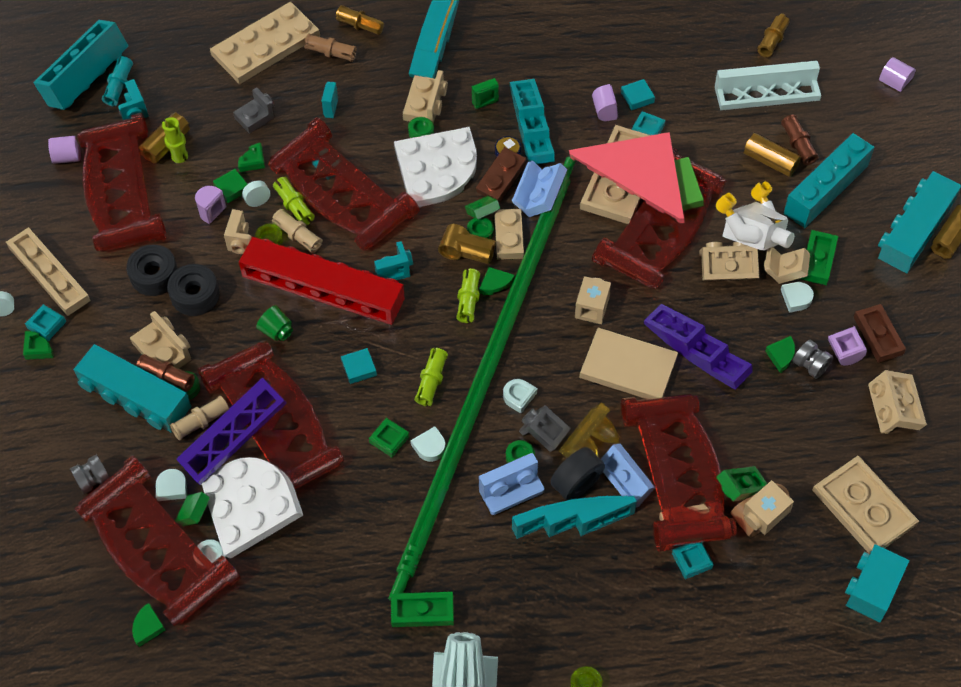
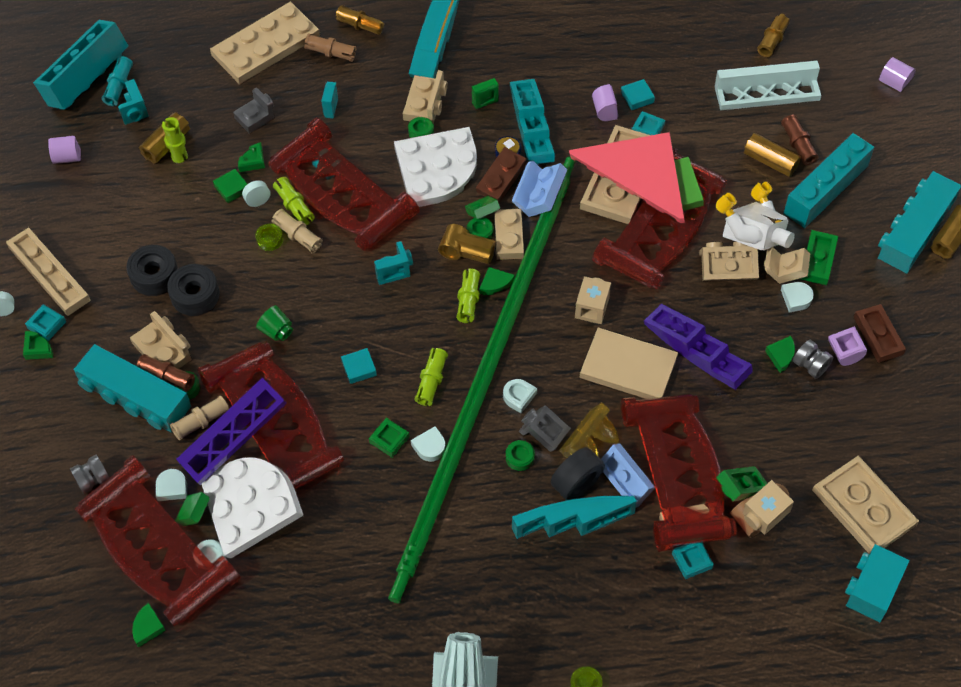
(138, 224): clear red piece -> none
(209, 203): lavender brick -> none
(236, 232): tan bracket -> none
(322, 280): red brick -> none
(422, 609): green plate -> none
(510, 484): light blue bracket -> none
(896, 401): tan bracket -> none

